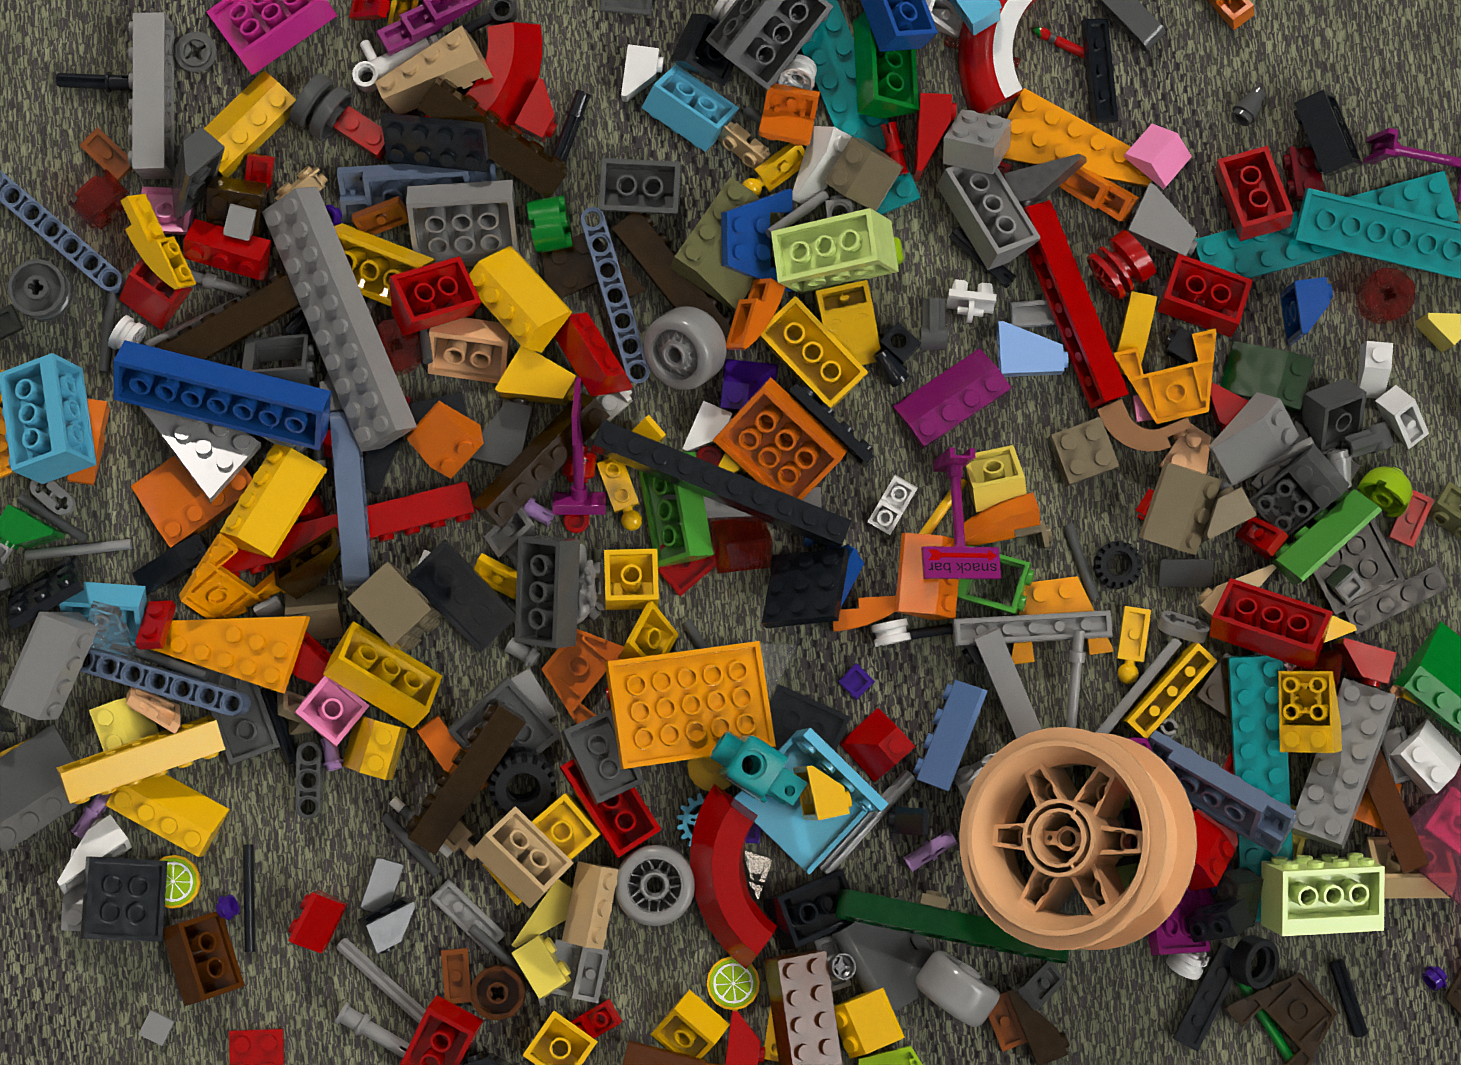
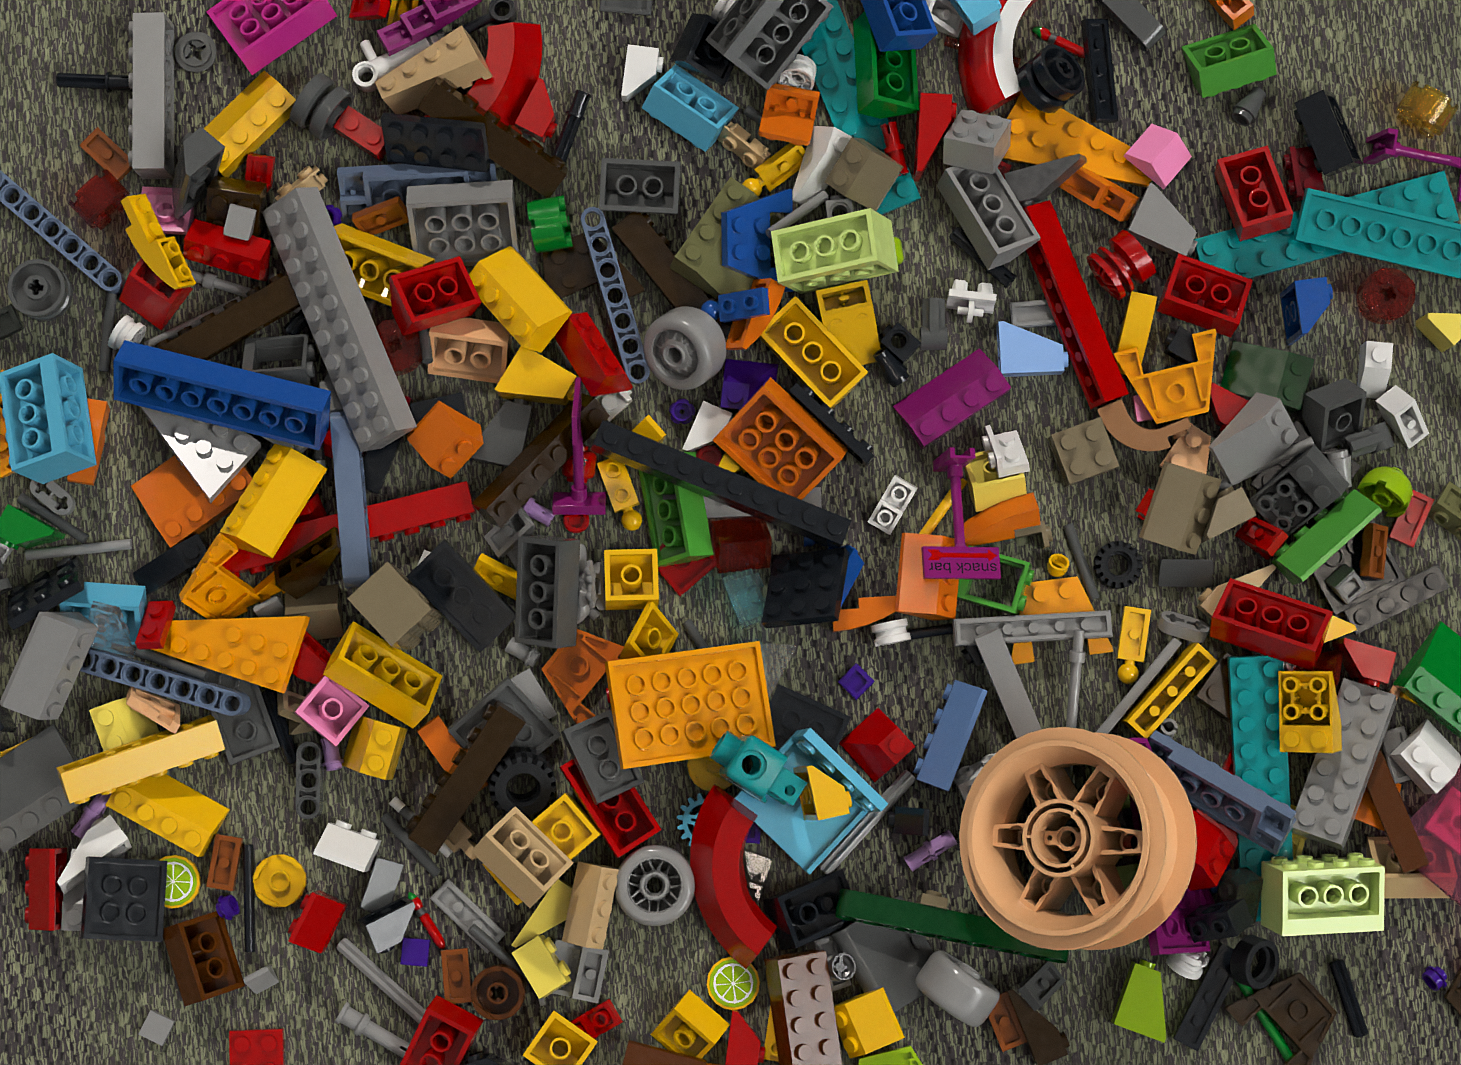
(44, 893): none -> red slope
(224, 862): none -> dark orange plate
(261, 979): none -> light grey slope
(281, 873): none -> yellow tile
(348, 846): none -> white slope
(415, 951): none -> dark purple tile
(427, 922): none -> red piece
(681, 404): none -> dark purple plate
(739, 305): none -> blue plate
(745, 597): none -> clear light blue slope
(1005, 452): none -> white bracket
(1051, 79): none -> black wheel
(1057, 565): none -> yellow hinge
(1141, 1002): none -> lime slope
(1230, 60): none -> bright green slope
(1373, 551): none -> dark orange plate
(1426, 109): none -> clear yellow brick

